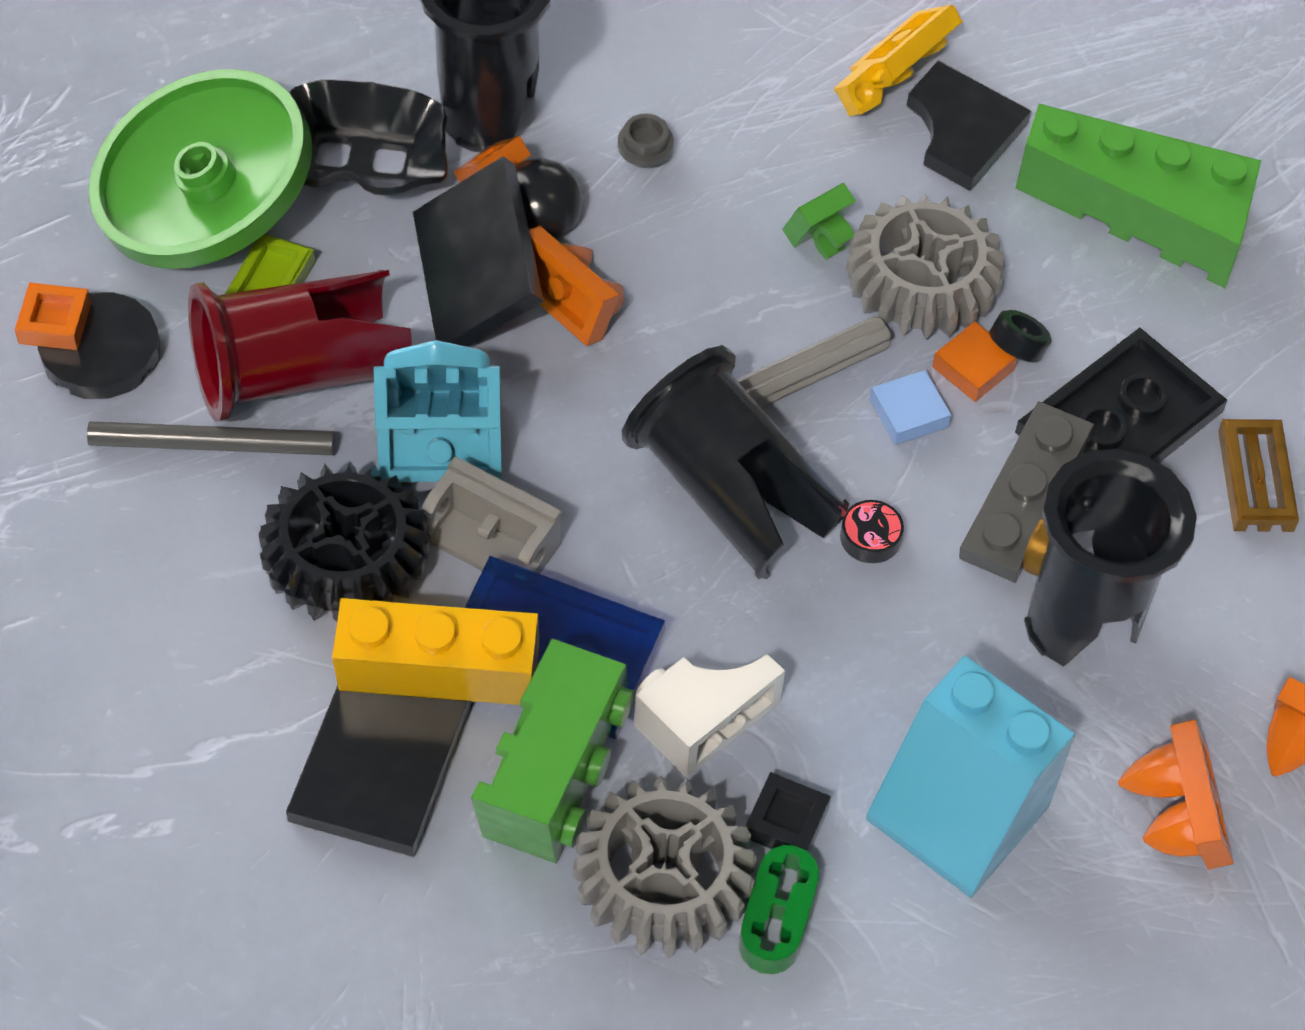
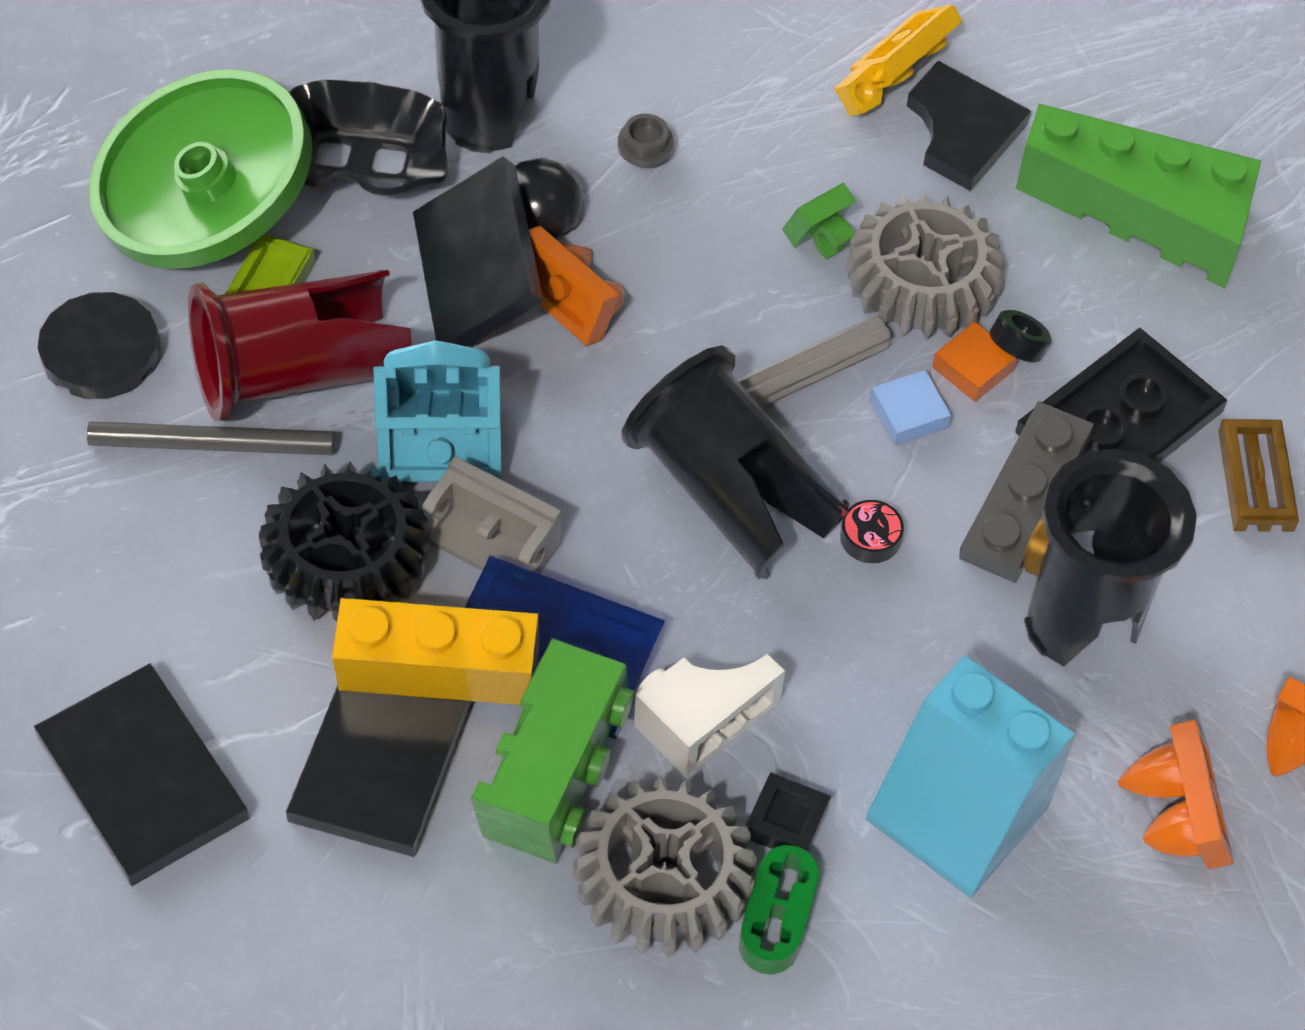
(53, 316): orange tile -> none
(141, 774): none -> black tile
(512, 149): orange tile -> none

